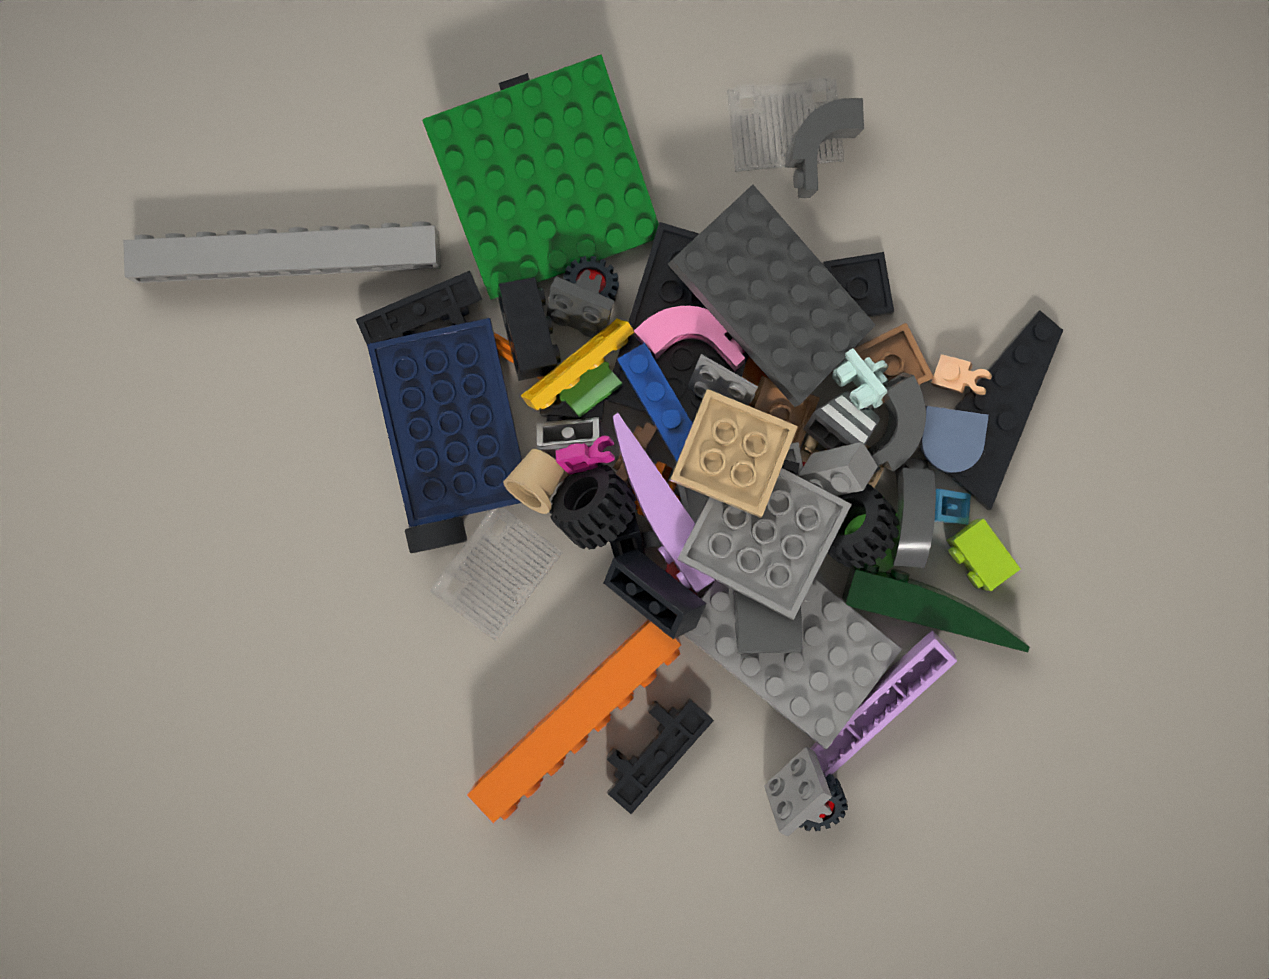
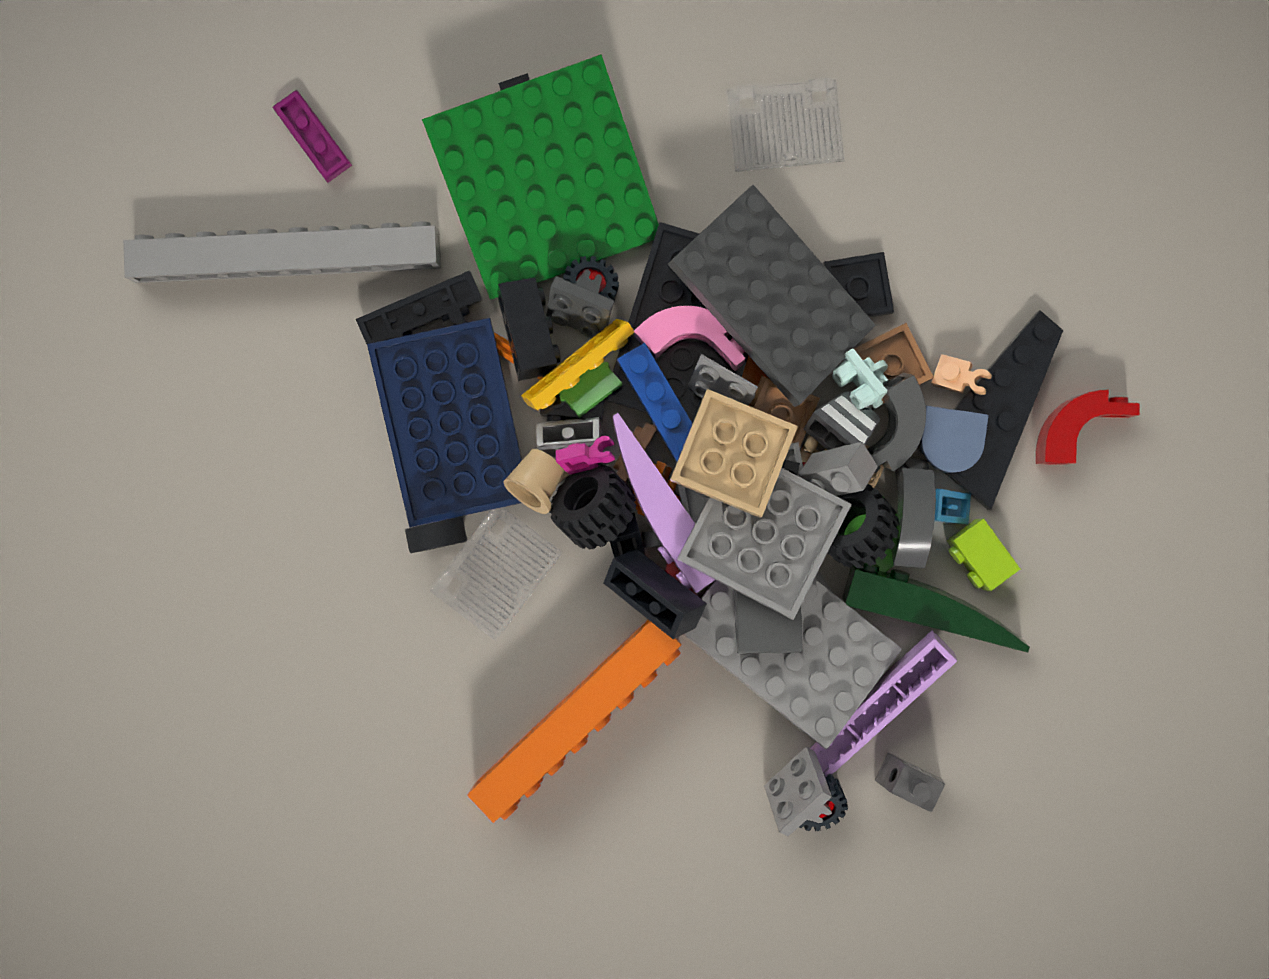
(312, 136): none -> magenta tile
(643, 773): black hinge -> none
(832, 120): dark grey arch -> none
(910, 783): none -> flat silver torso
(1061, 429): none -> red arch

